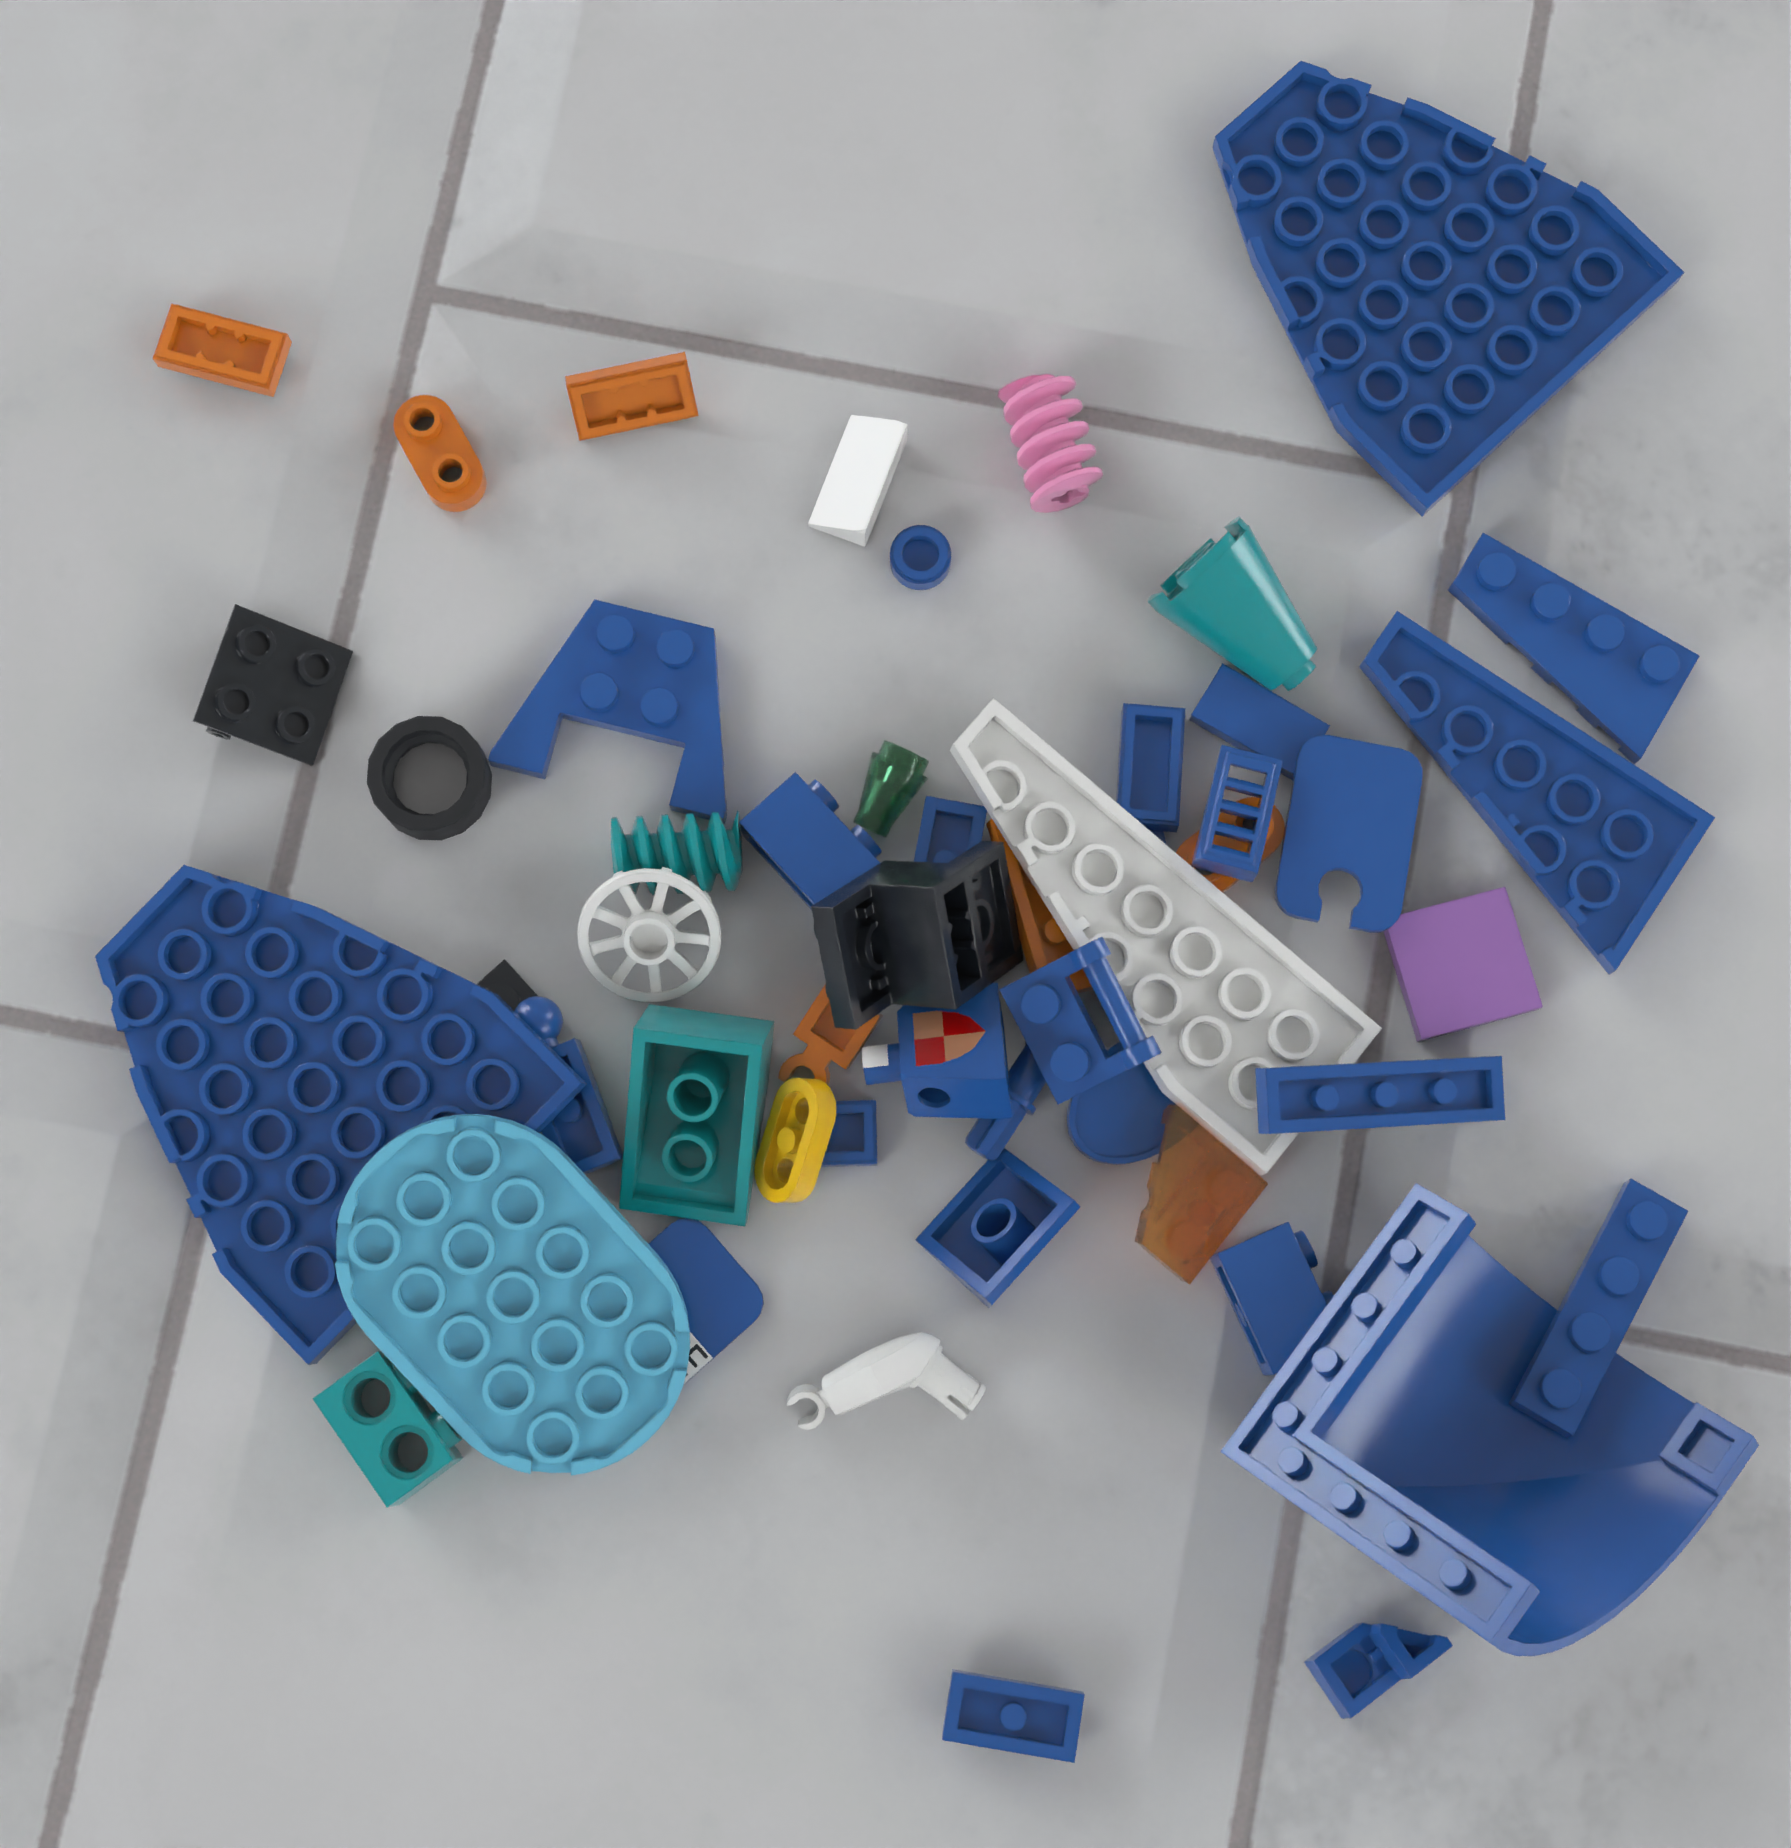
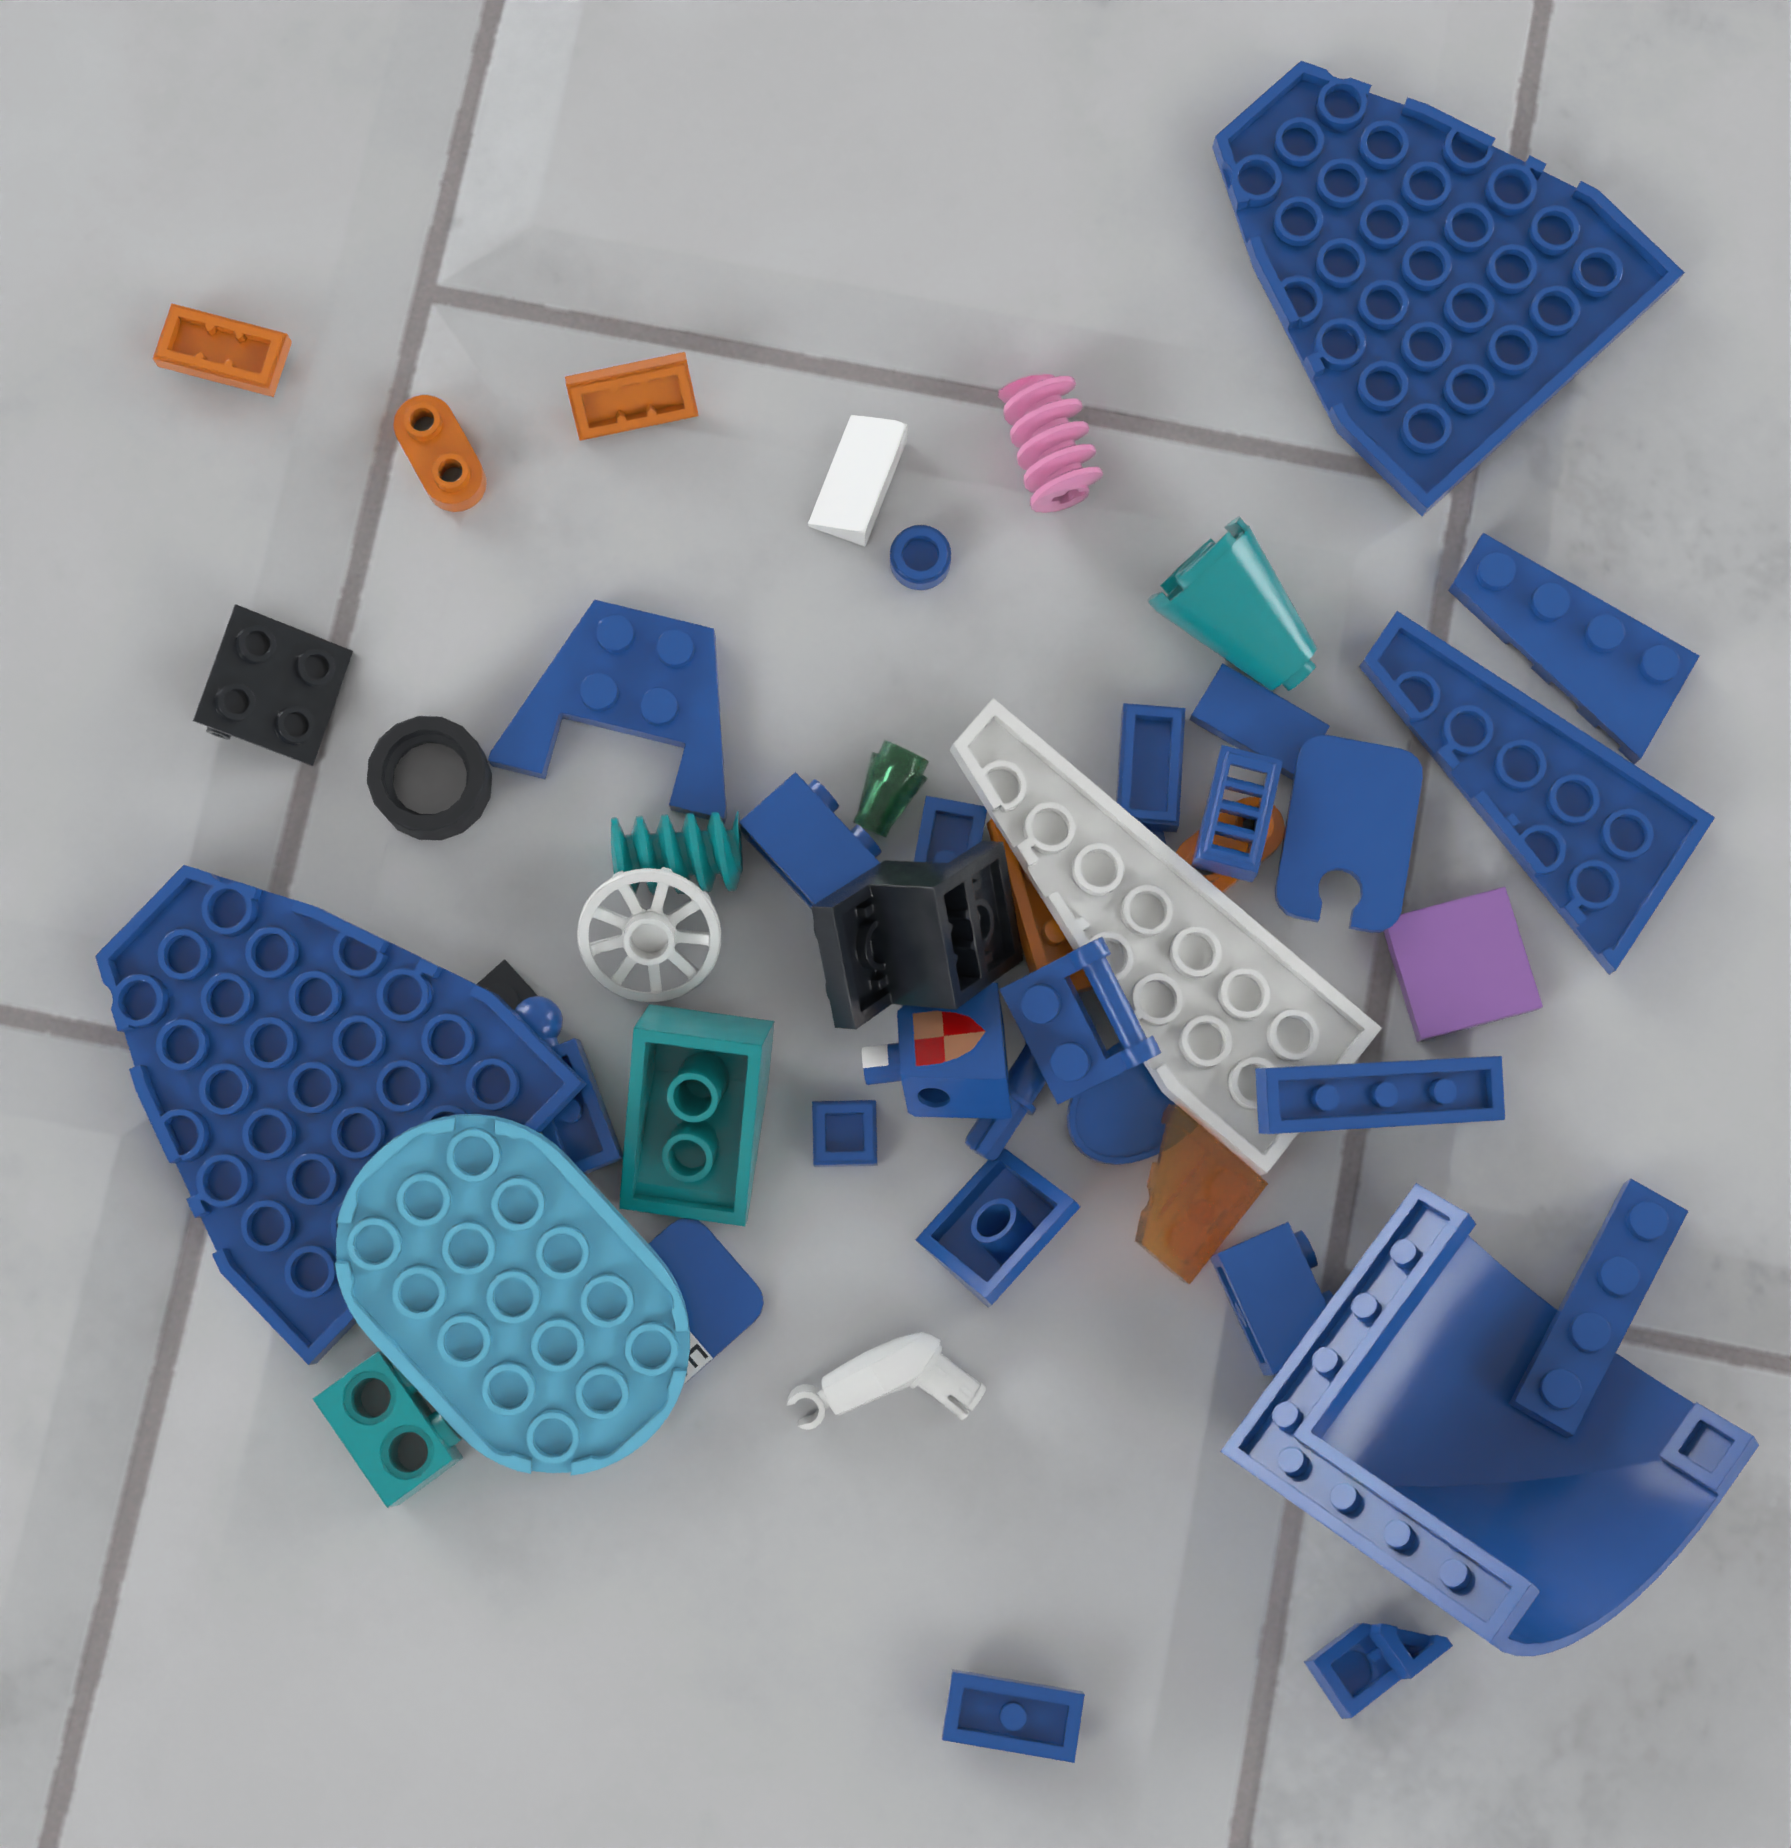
(795, 1140): yellow plate -> none
(826, 1041): orange plate -> none

